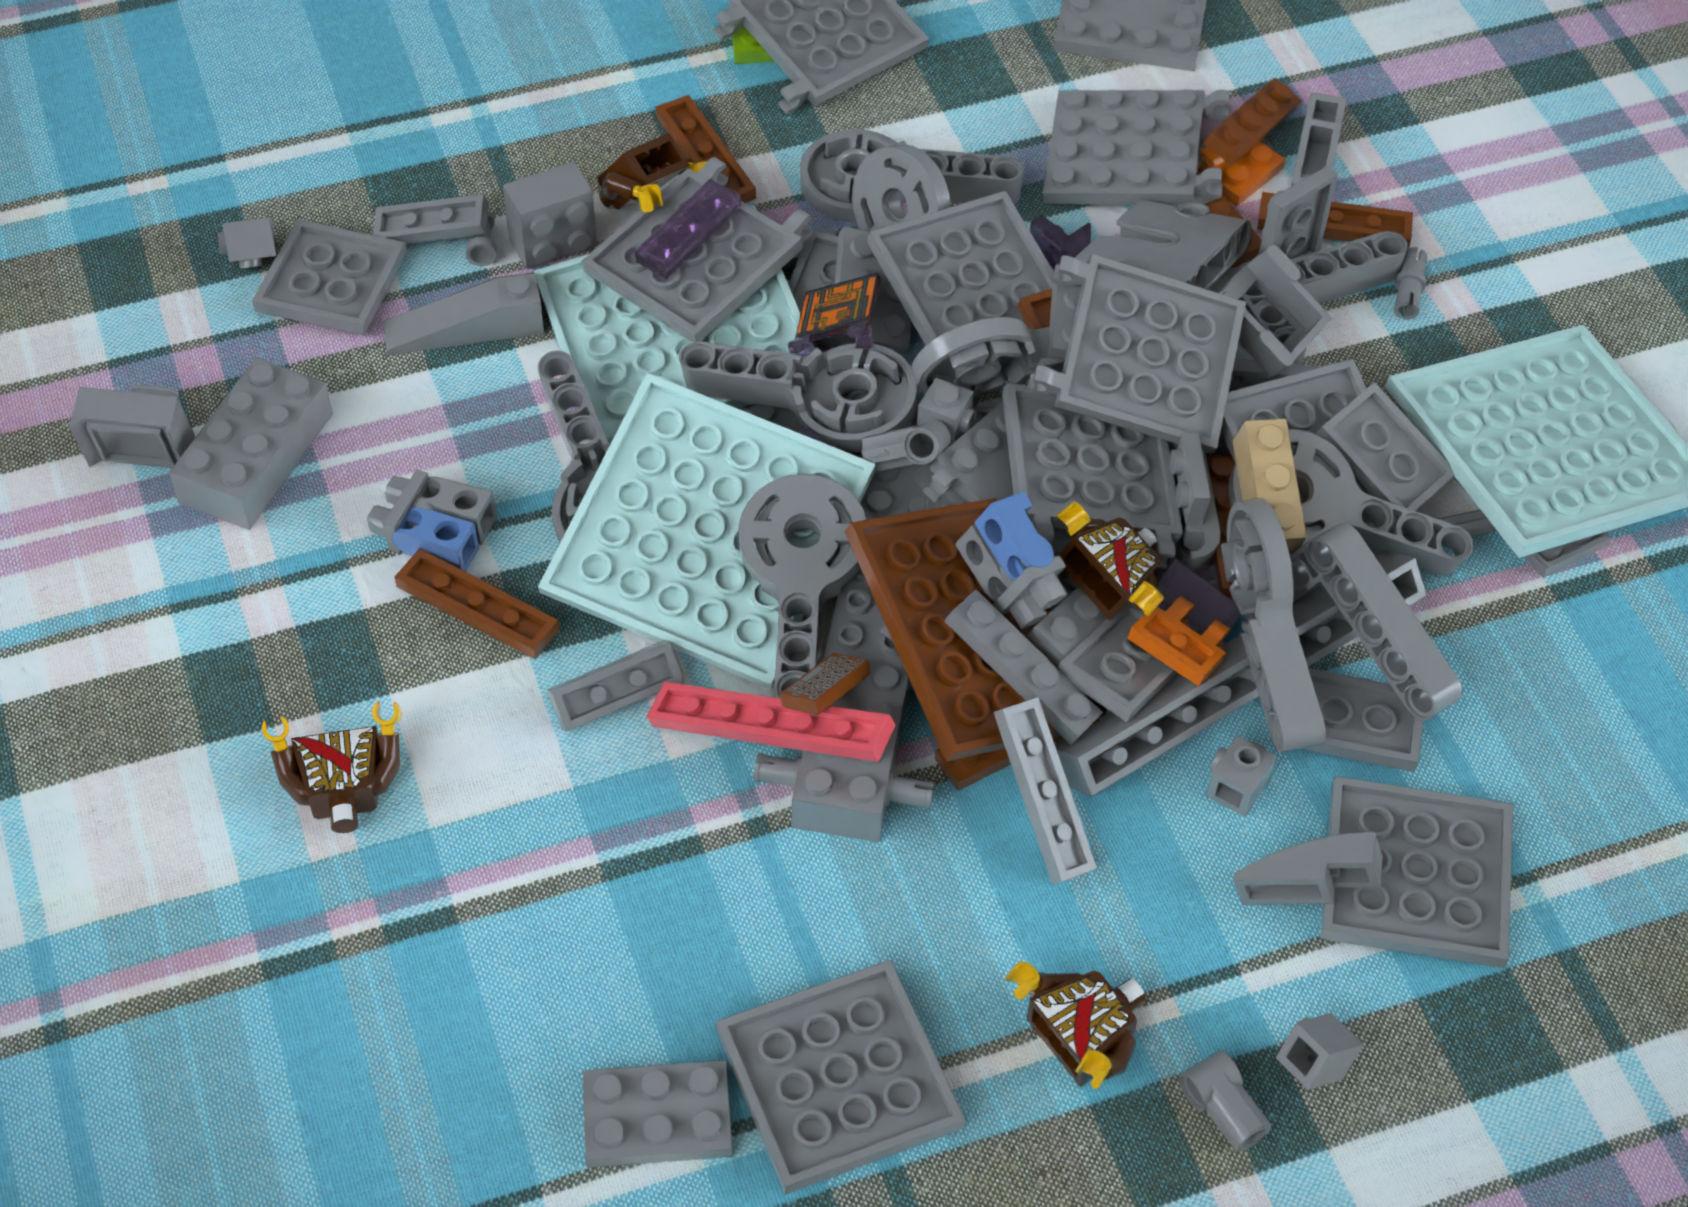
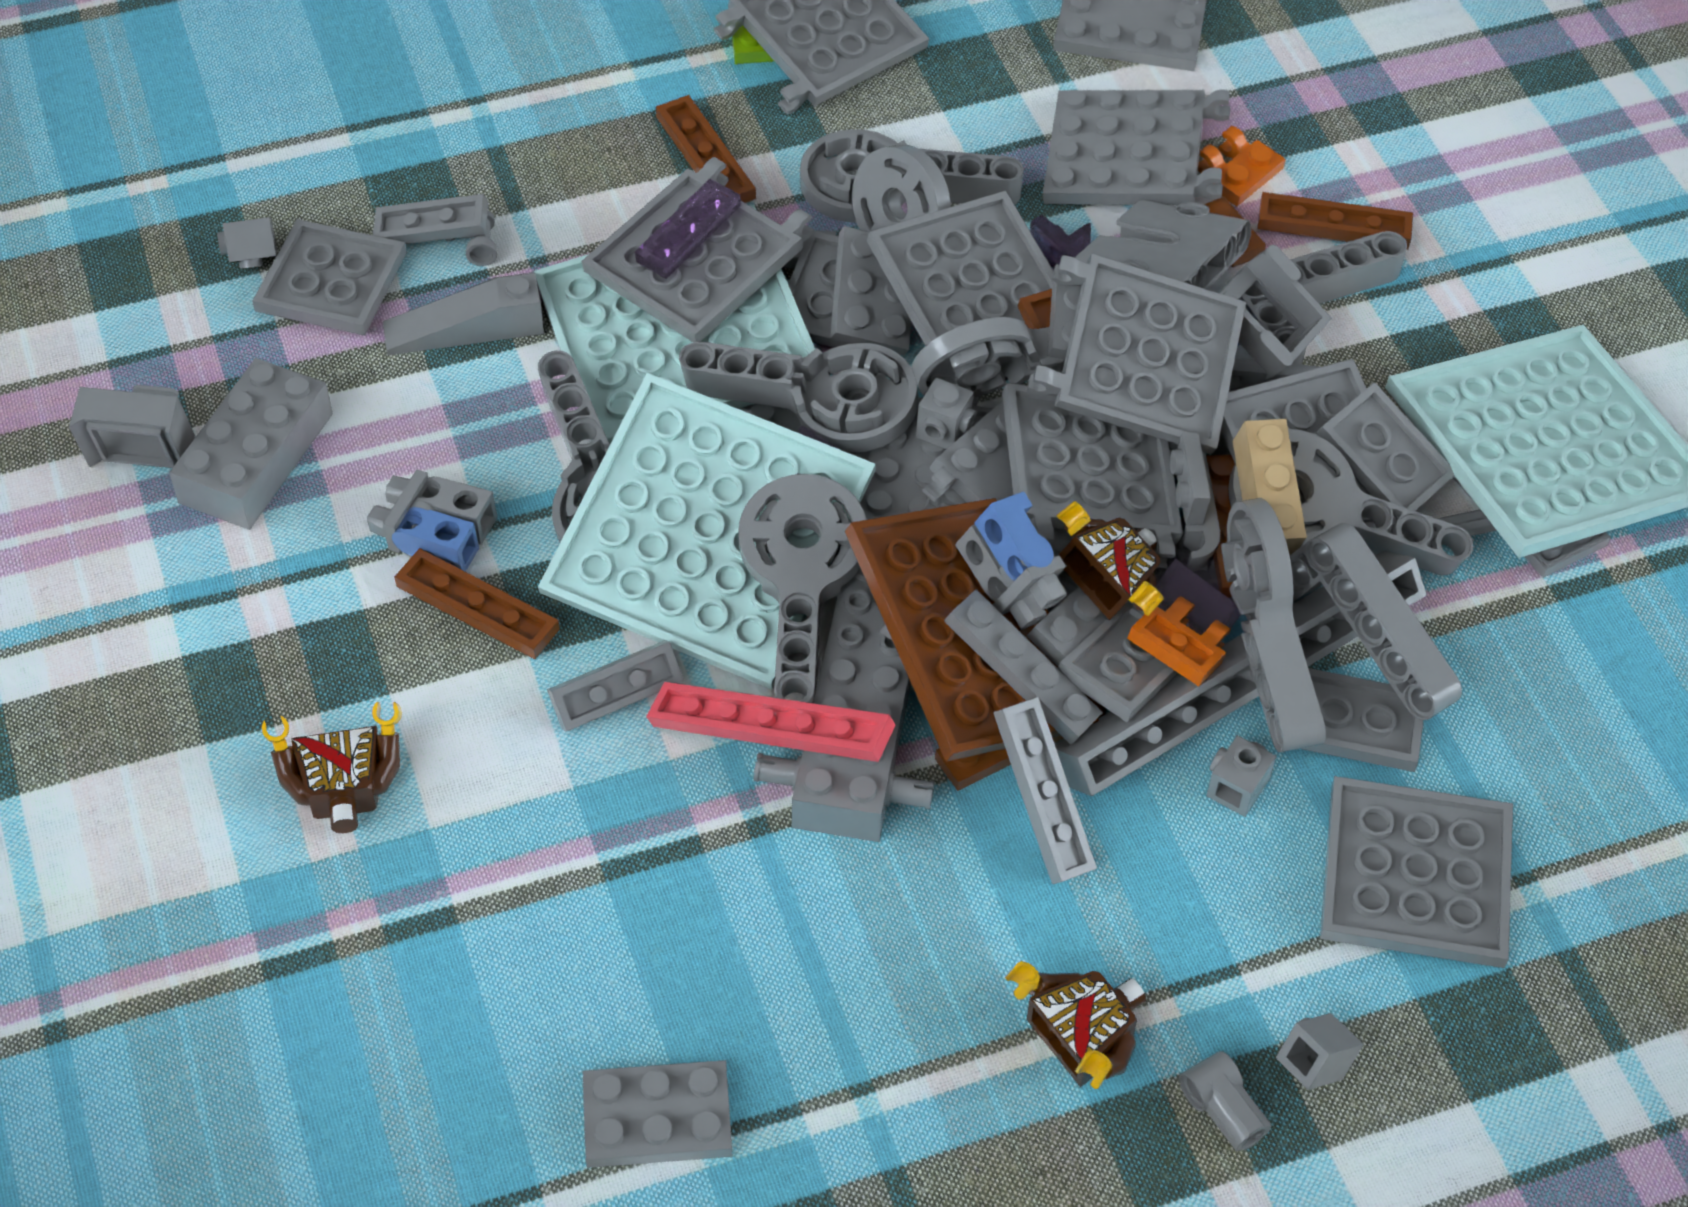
(550, 214): light grey brick -> none
(642, 172): reddish brown torso -> none
(825, 683): dark orange tile -> none
(837, 310): flag -> none
(839, 1076): light grey plate -> none
(904, 447): light grey piece -> none
(1252, 121): dark orange plate -> none
(1300, 215): light grey plate -> none
(1312, 871): light grey slope -> none
(1319, 135): light grey slope -> none
(1410, 283): light grey pin -> none

